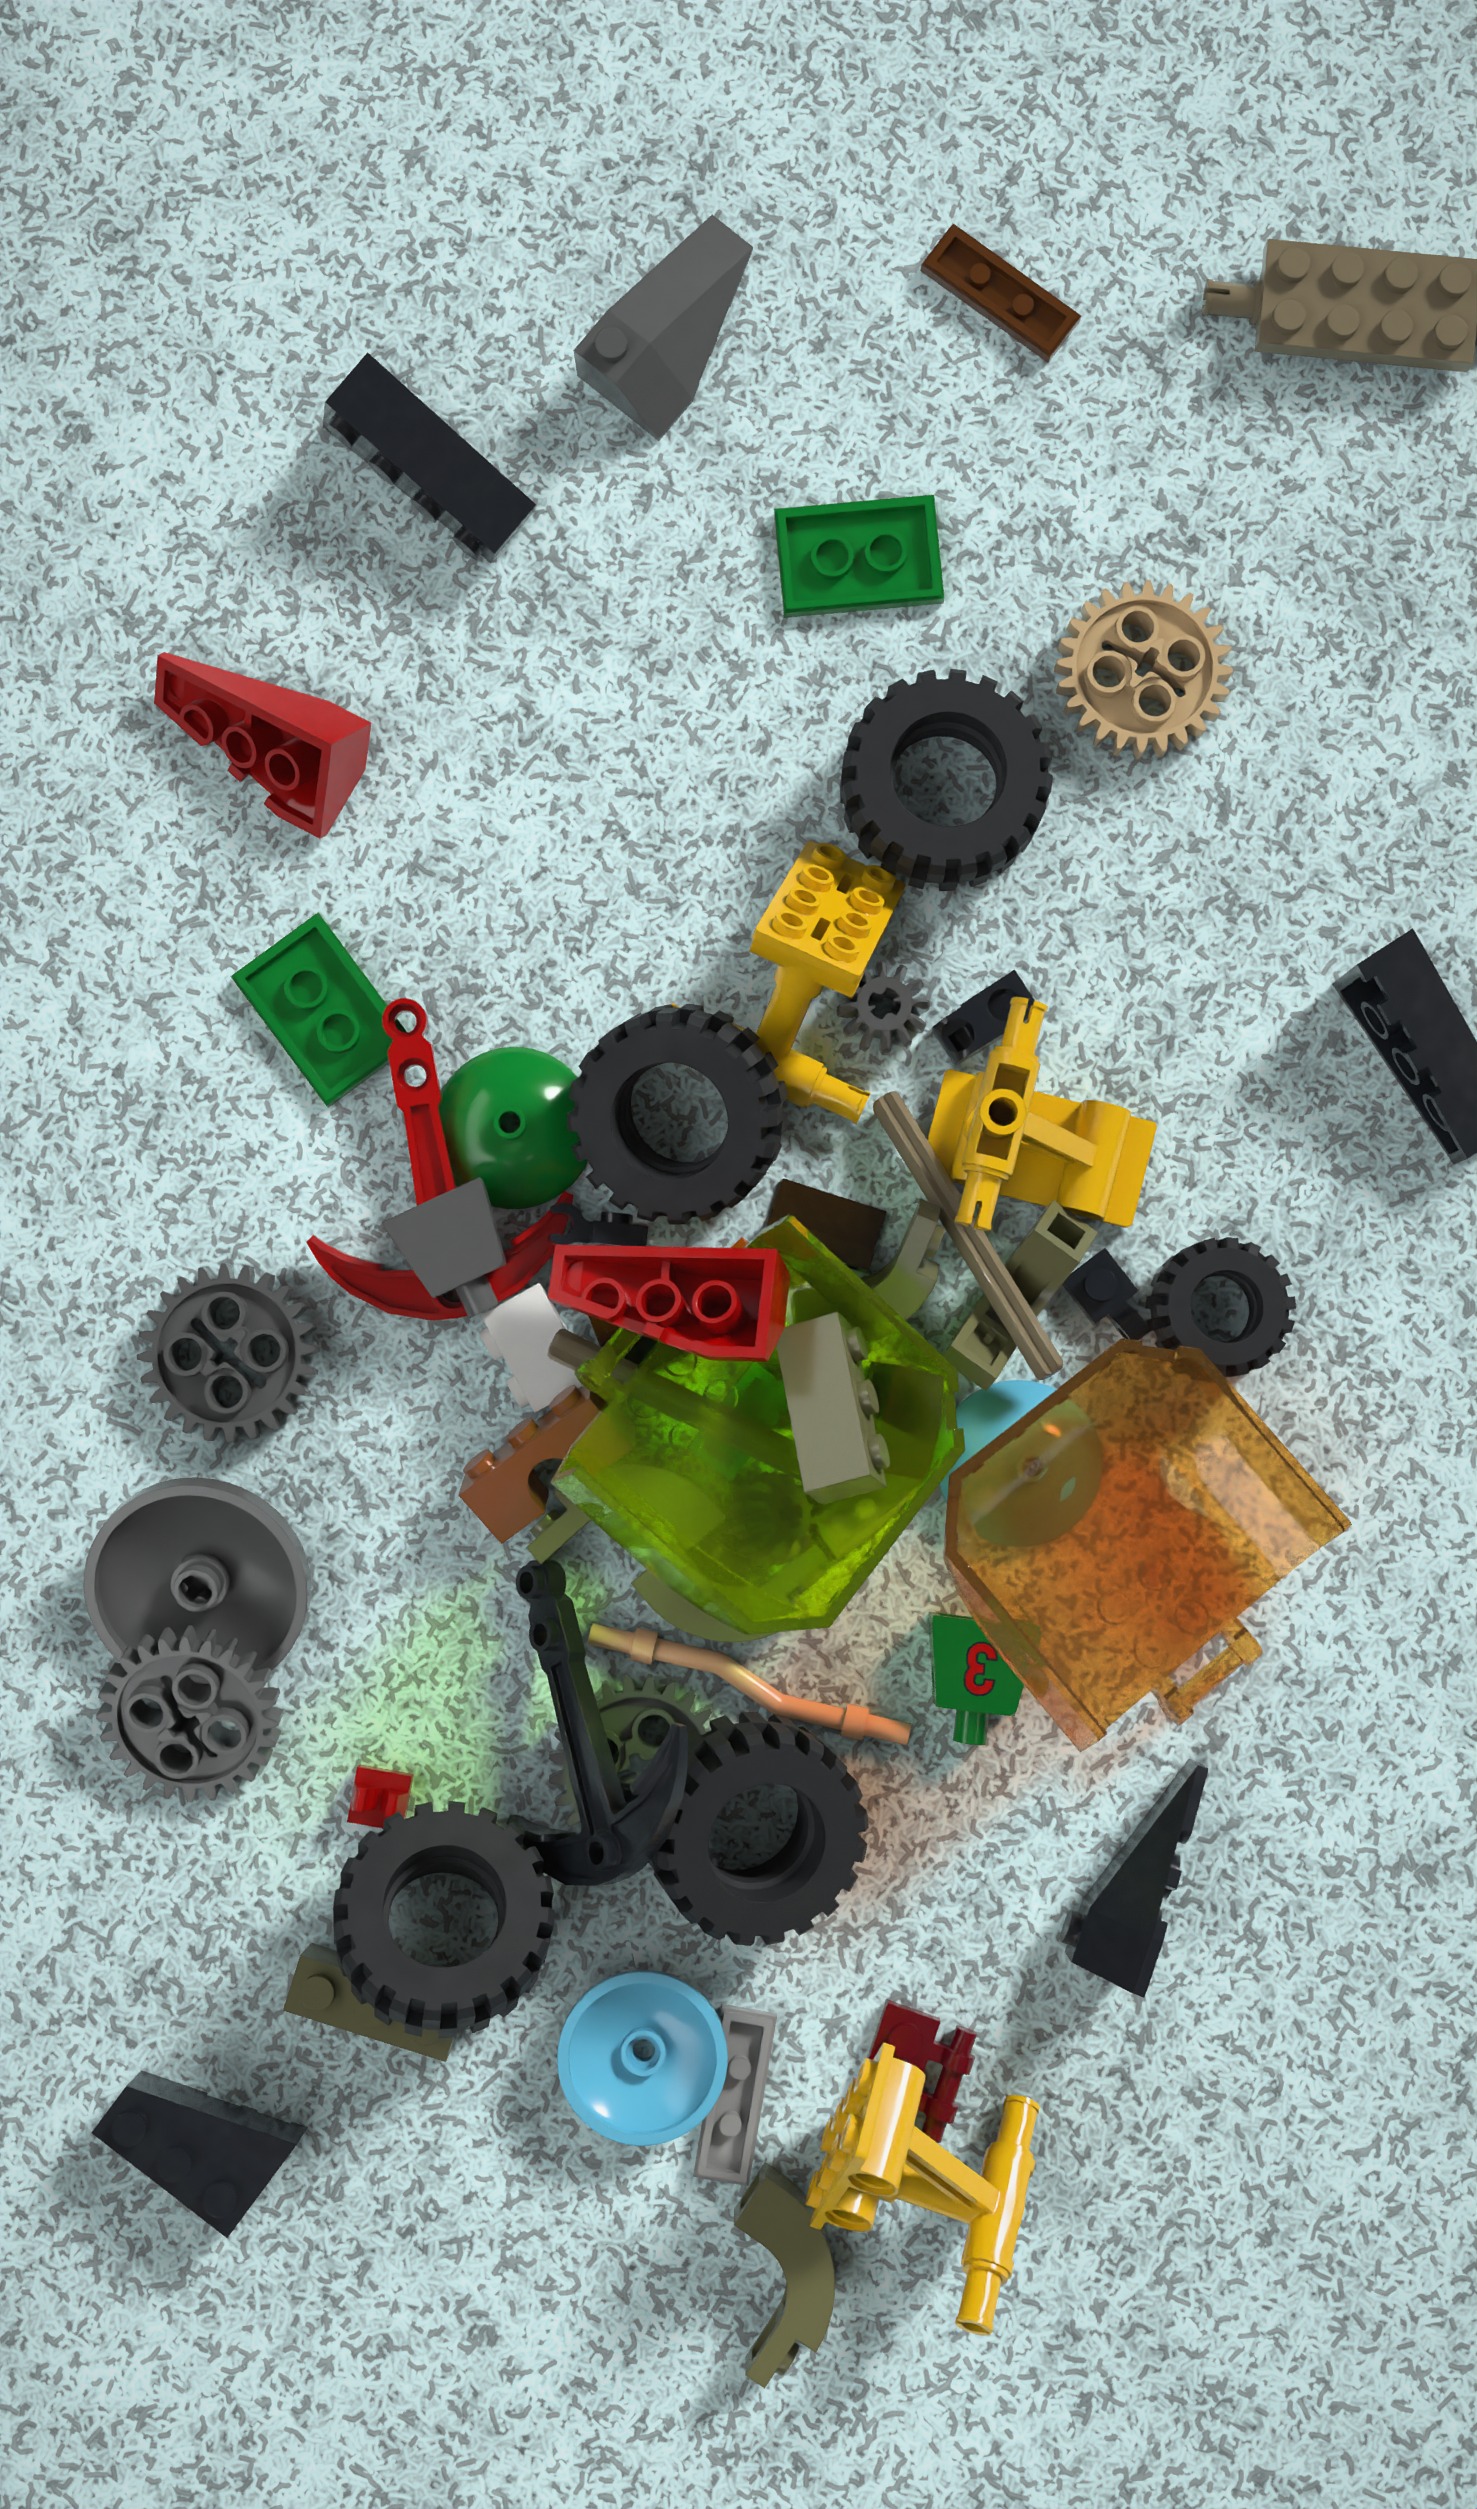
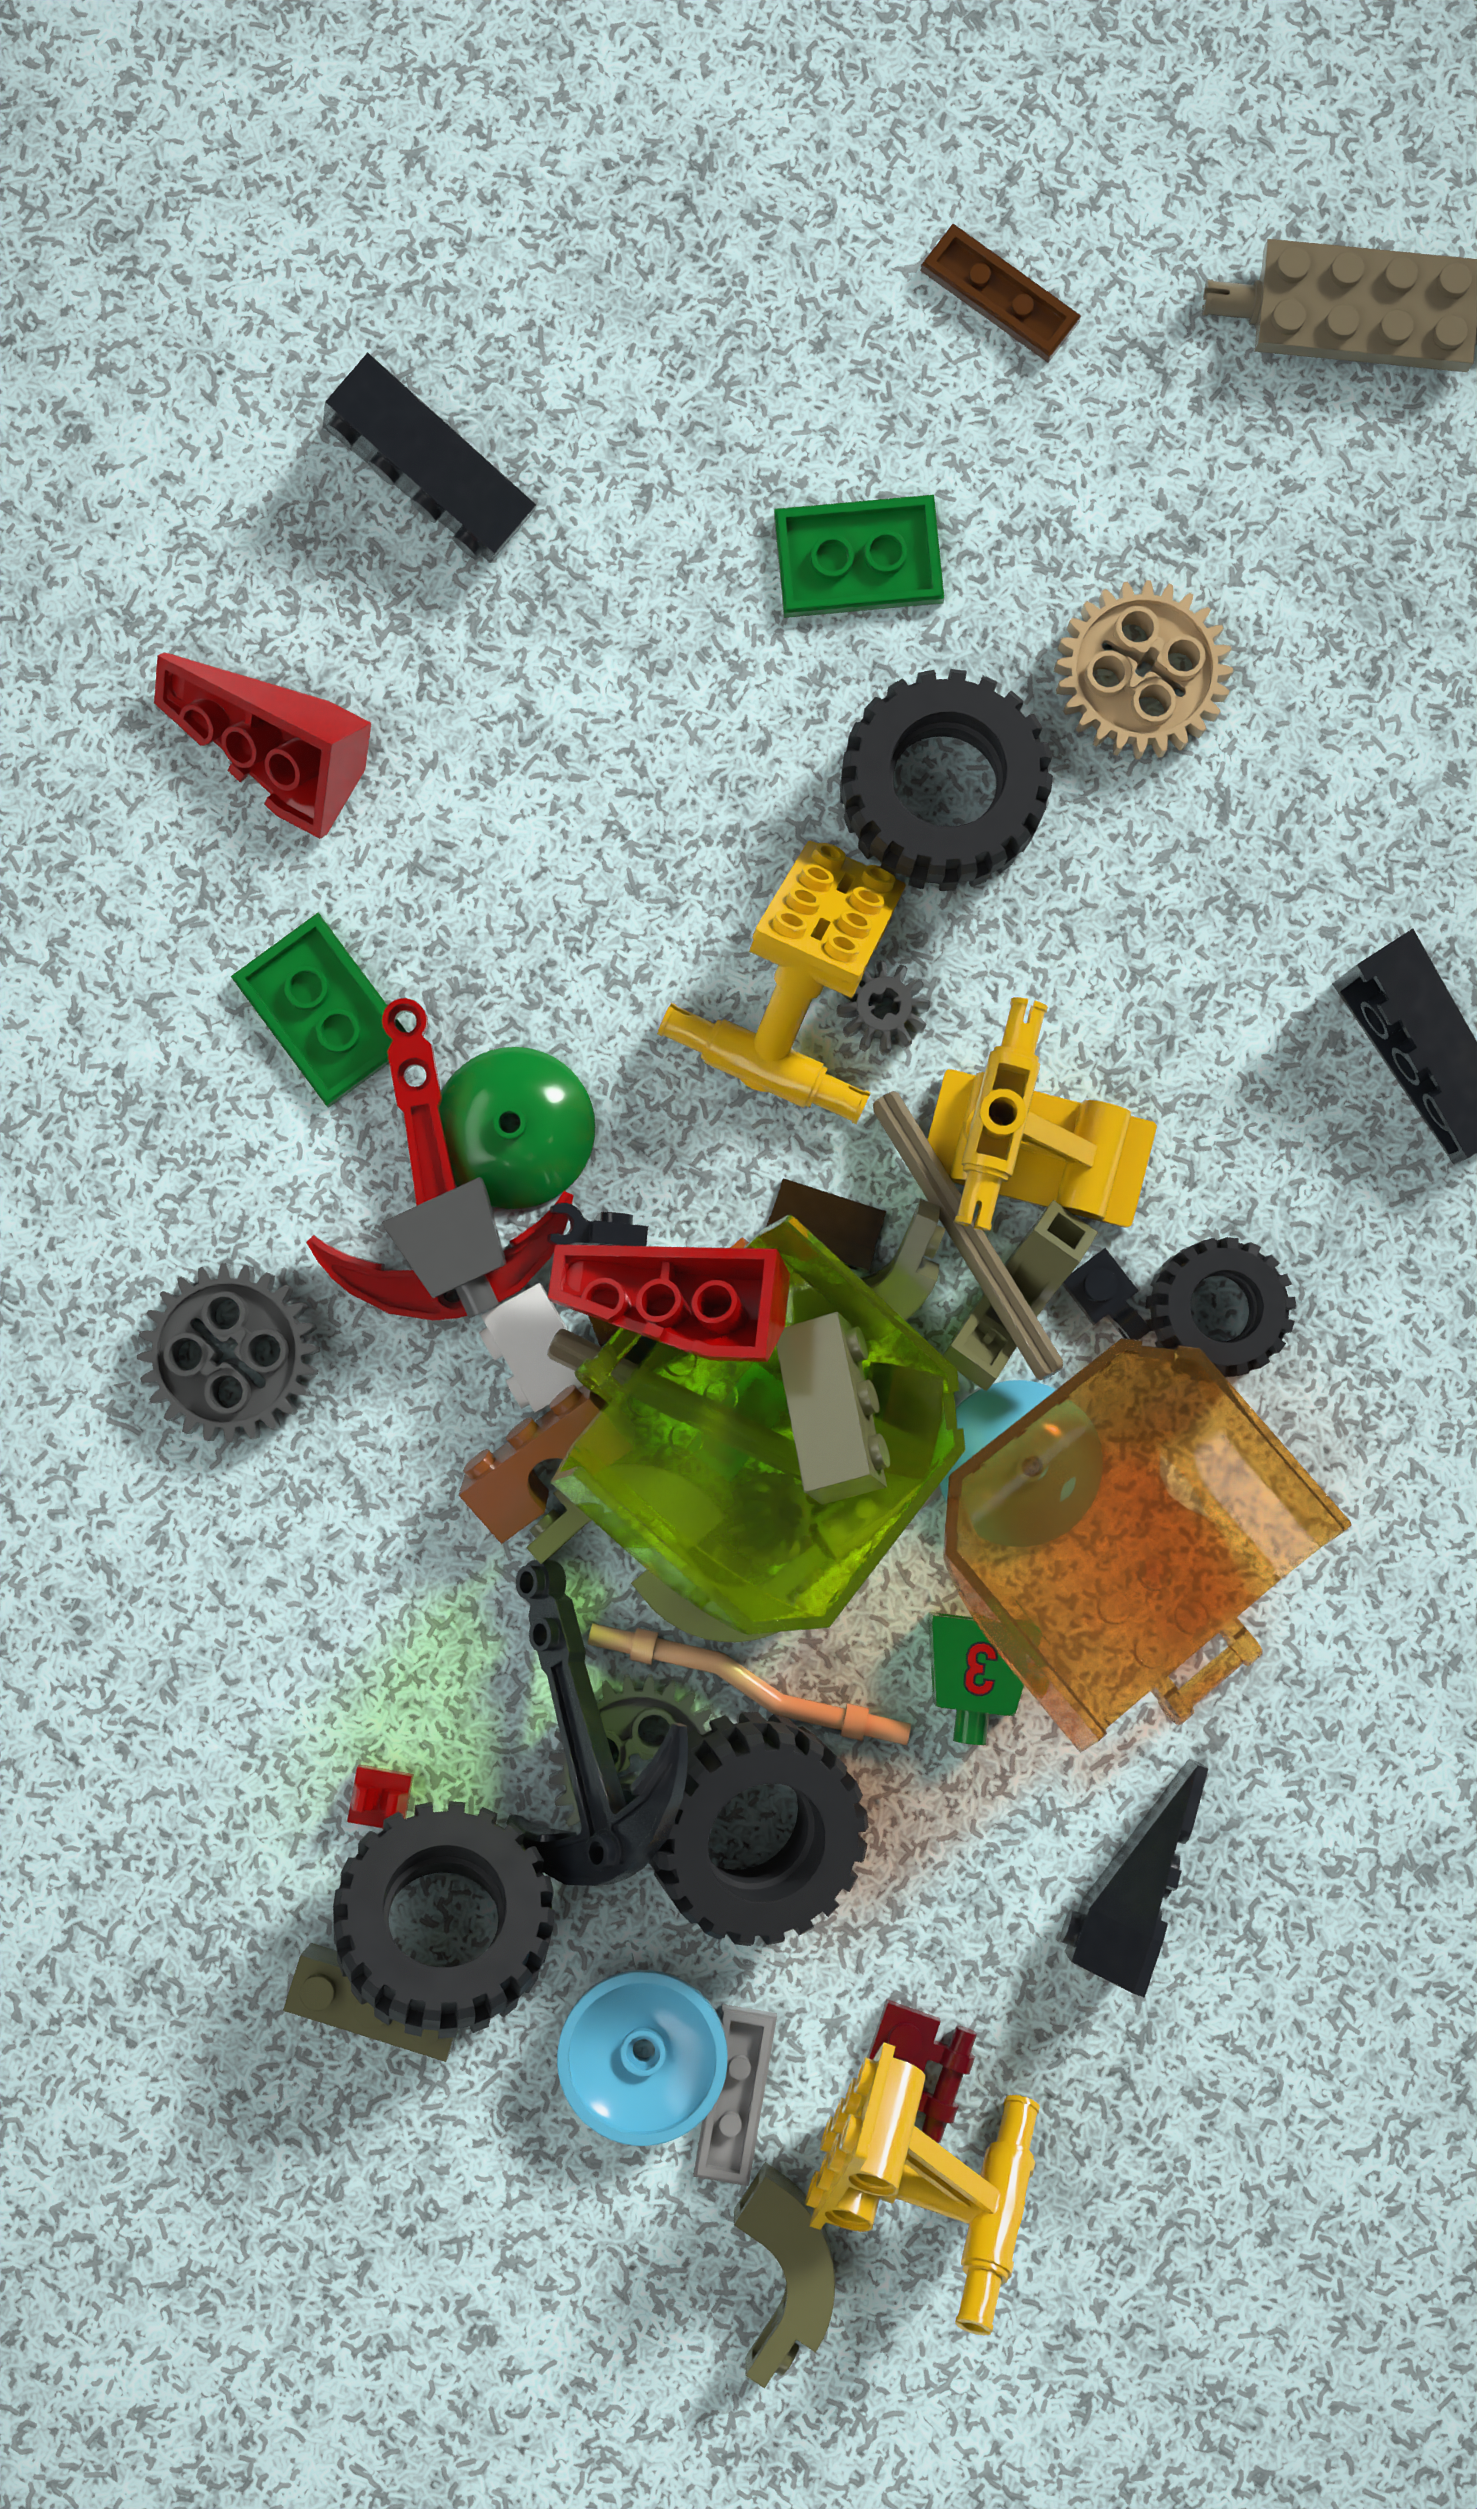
(190, 1713): dark grey gear -> none
(198, 2146): black wedge -> none
(203, 1560): dark grey dish -> none
(628, 1163): black tyre -> none
(661, 333): dark grey wedge -> none
(980, 1019): black leg -> none

